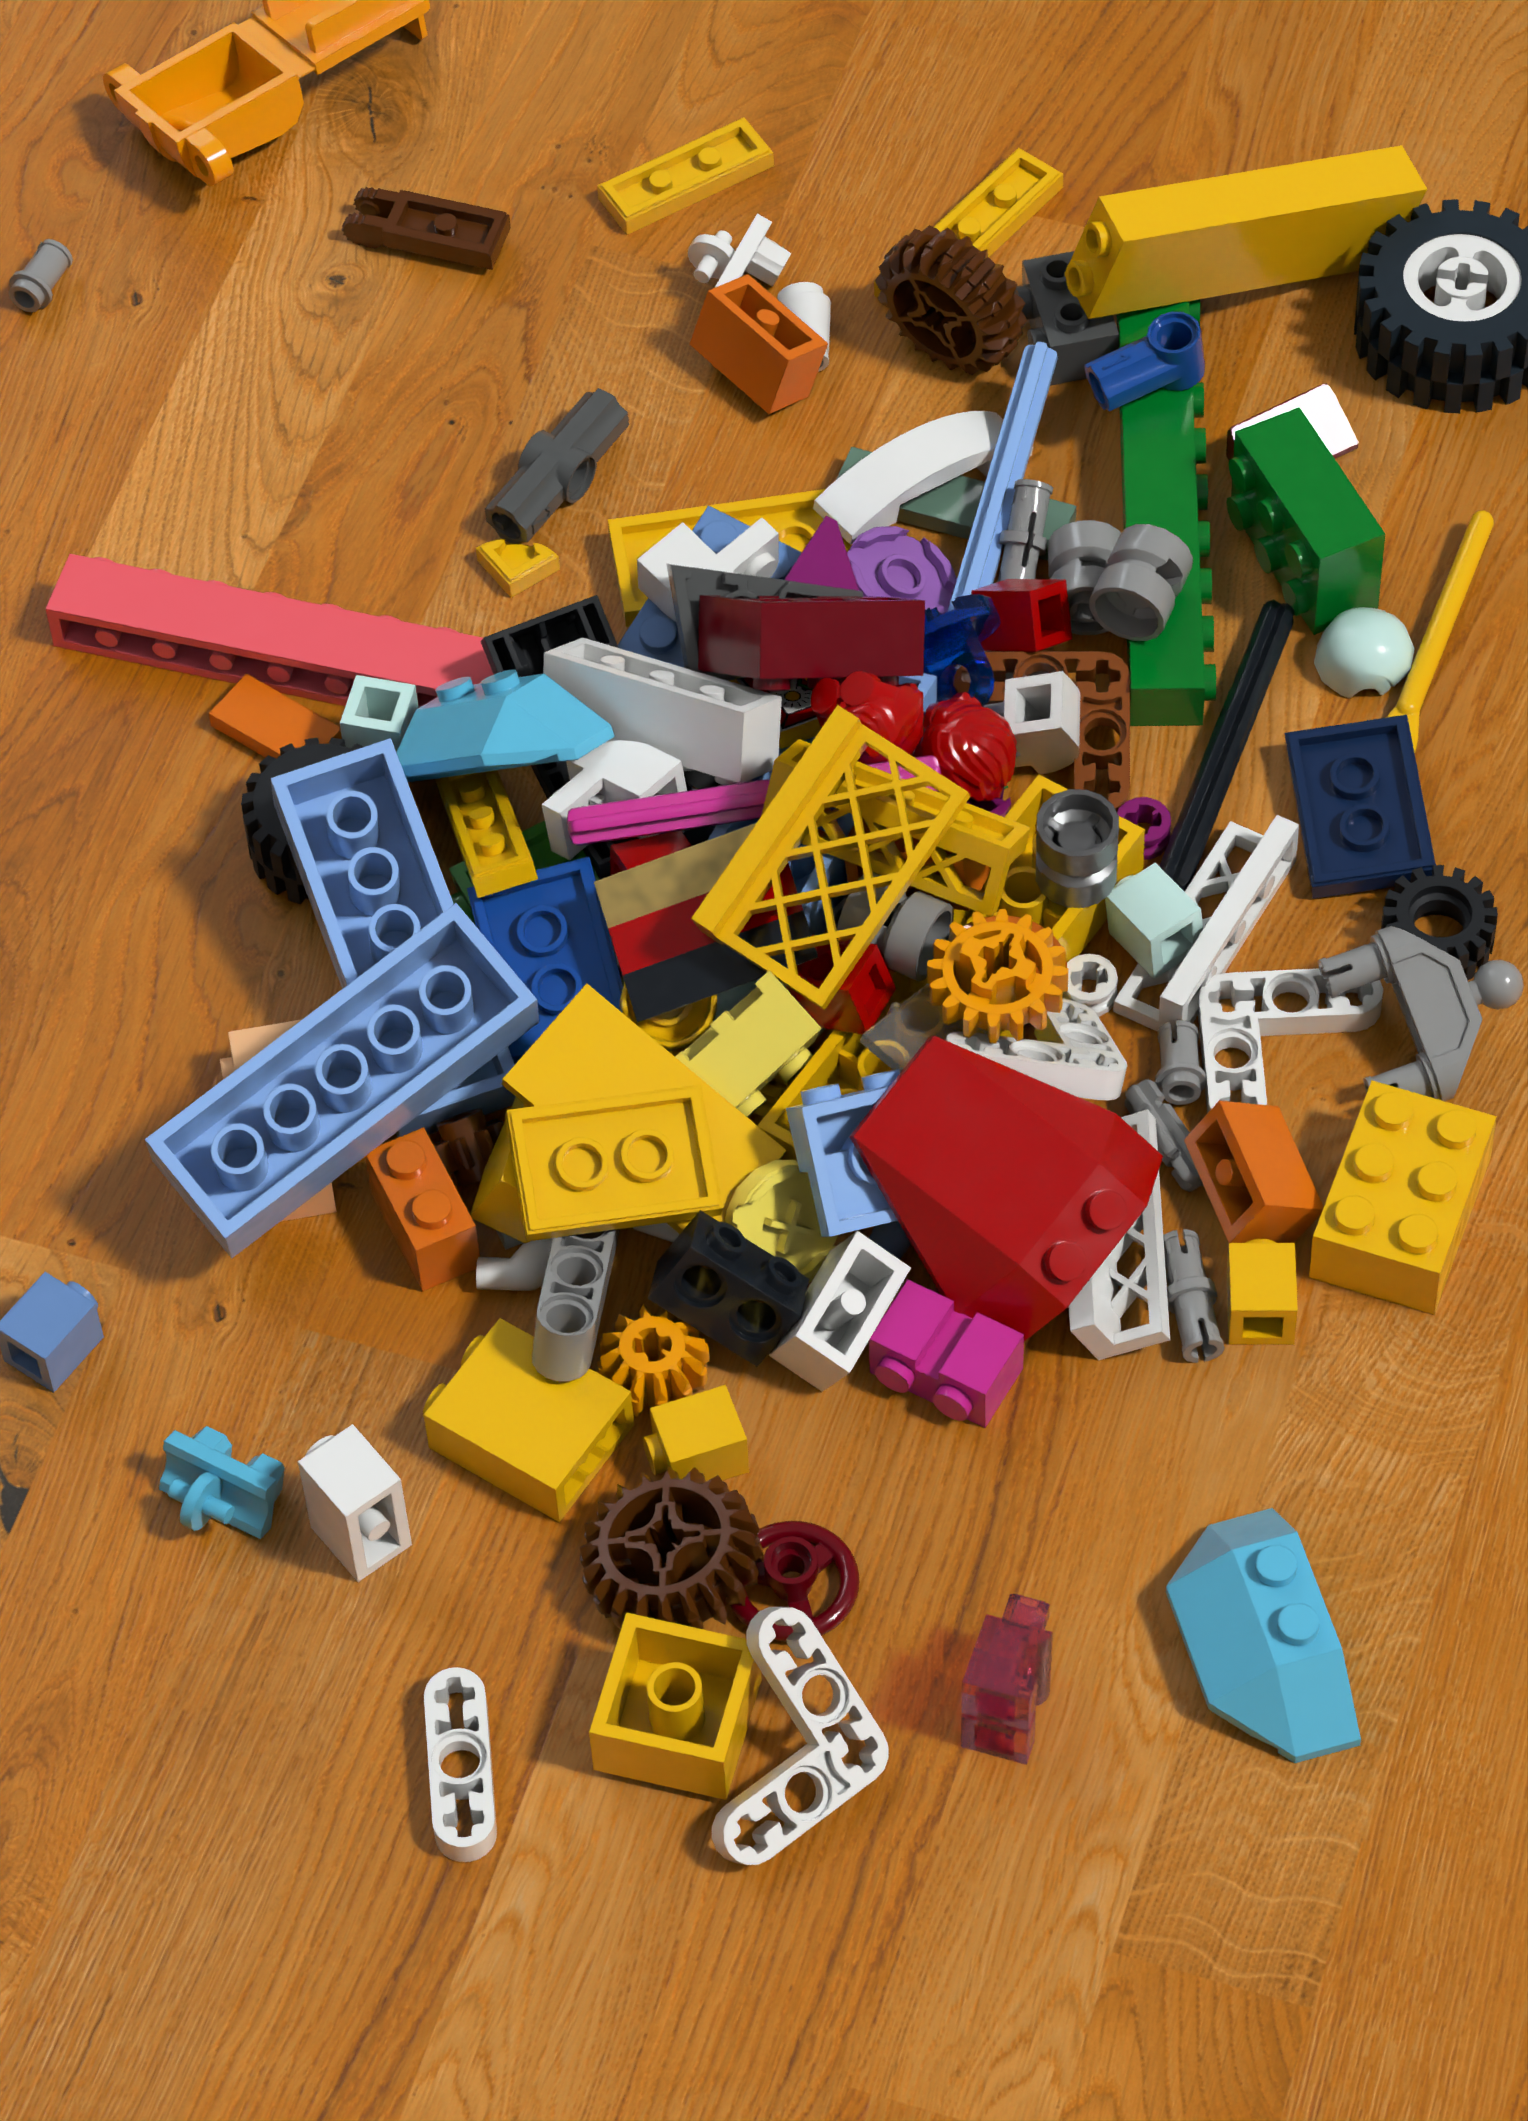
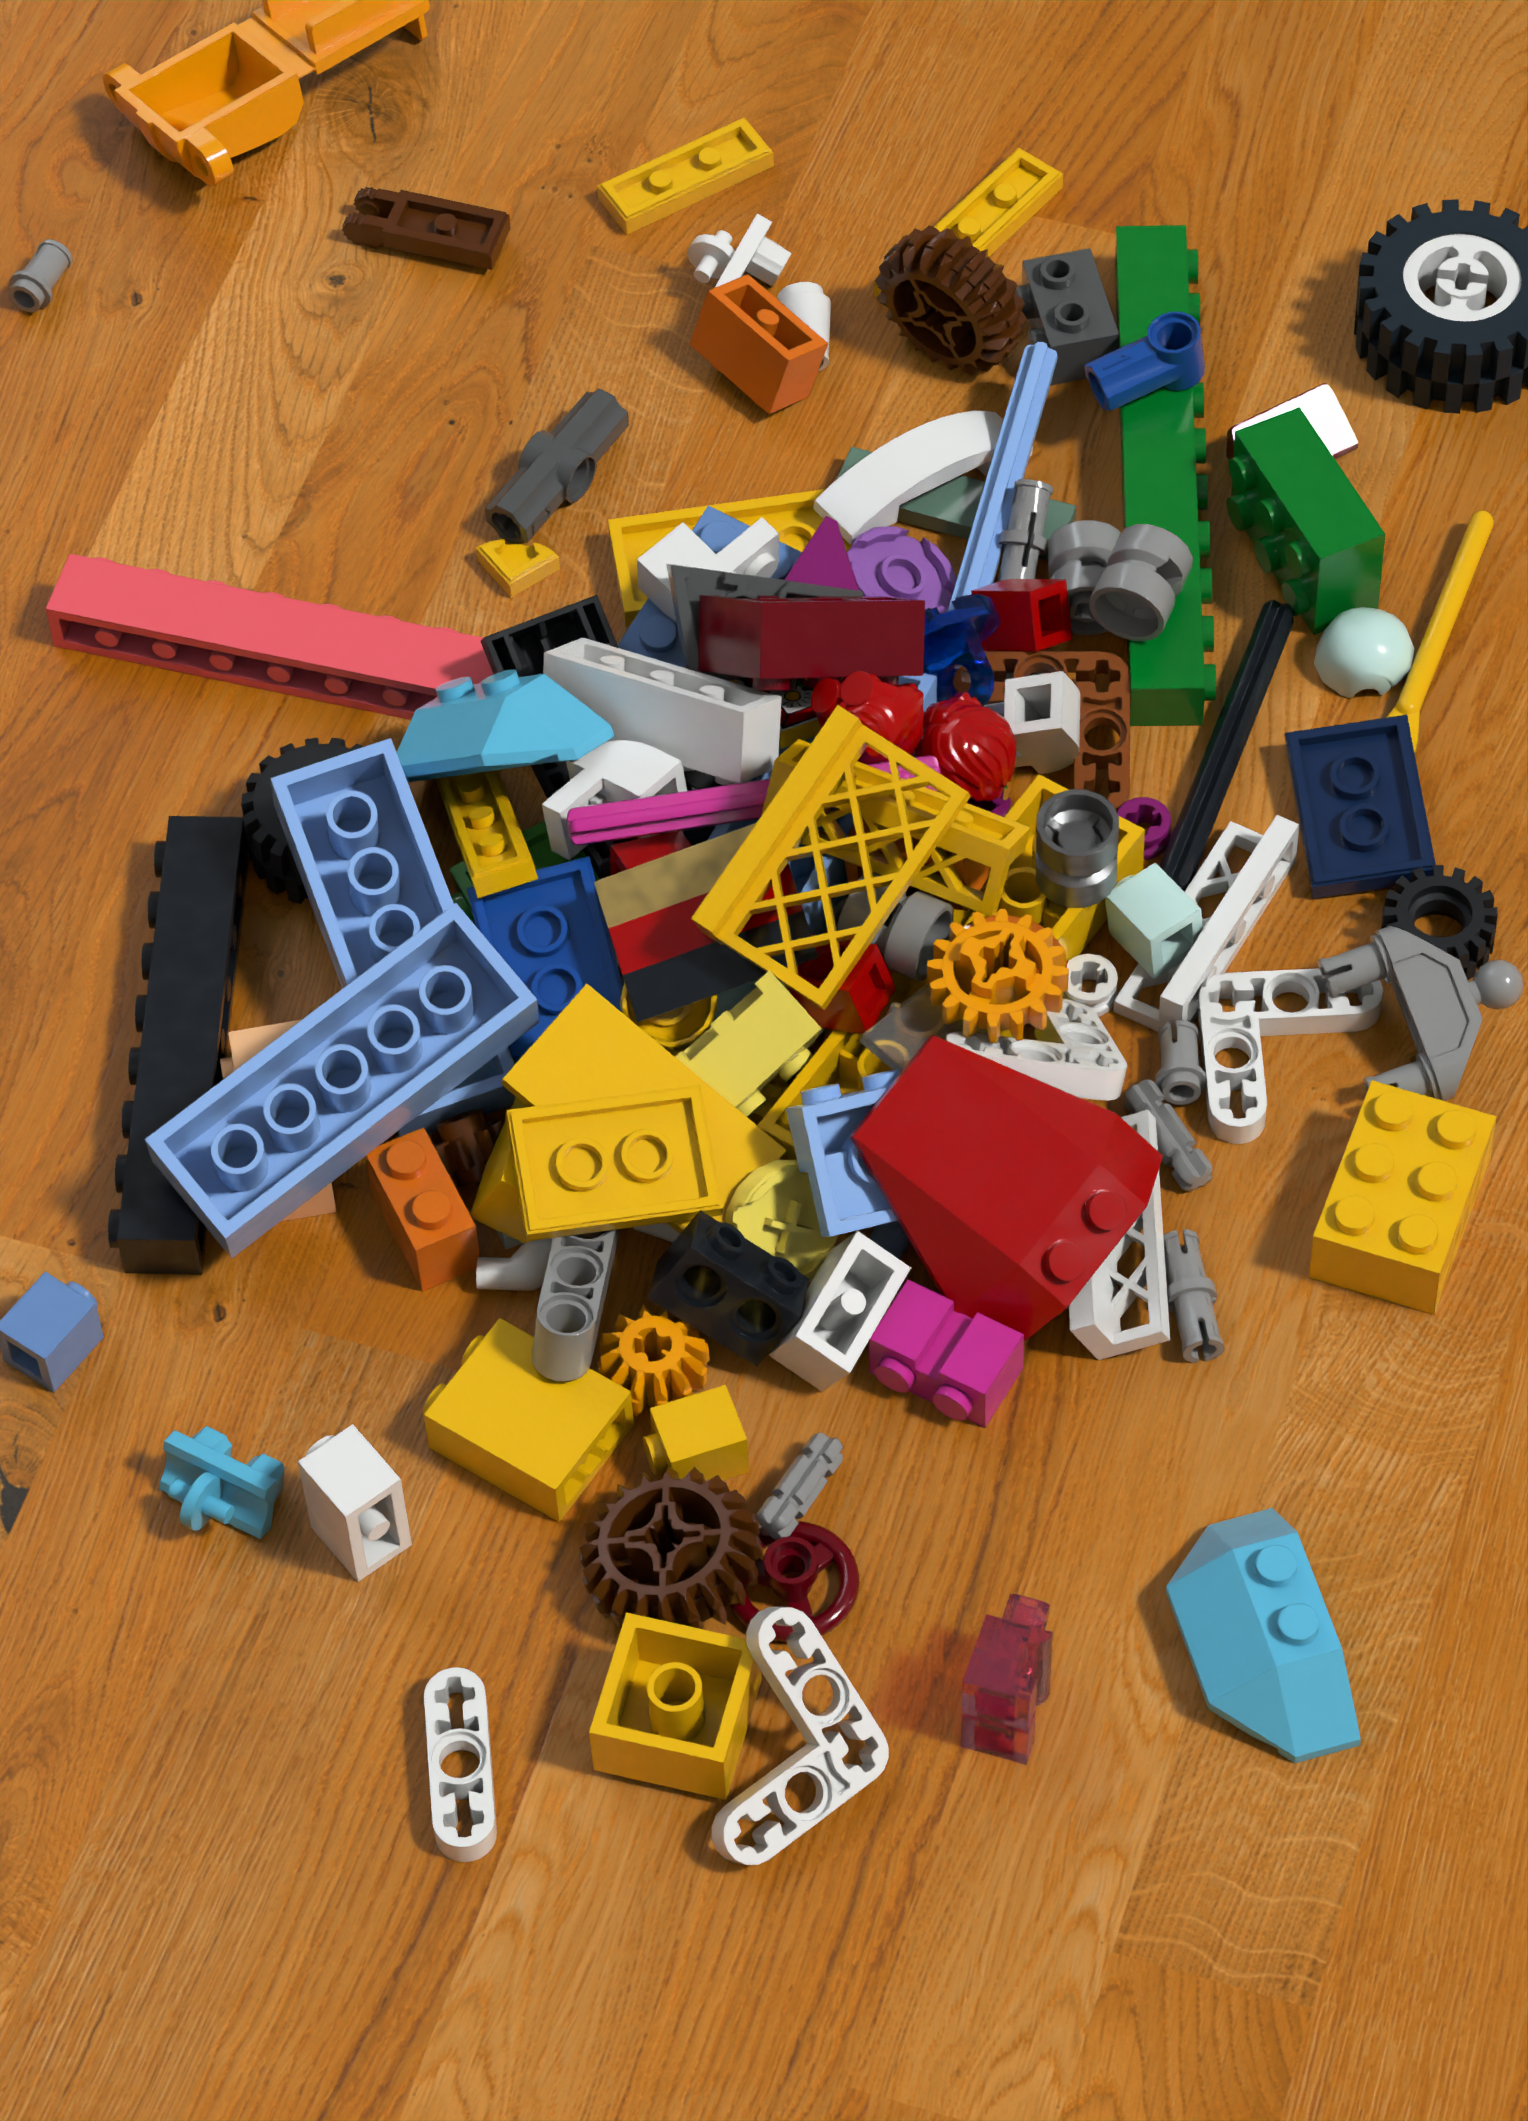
(182, 1030): none -> black brick
(268, 719): orange tile -> none
(377, 711): light aqua brick -> none
(799, 1486): none -> light grey axle
(1238, 231): yellow brick -> none
(1253, 1173): orange brick -> none
(1261, 1293): yellow brick -> none

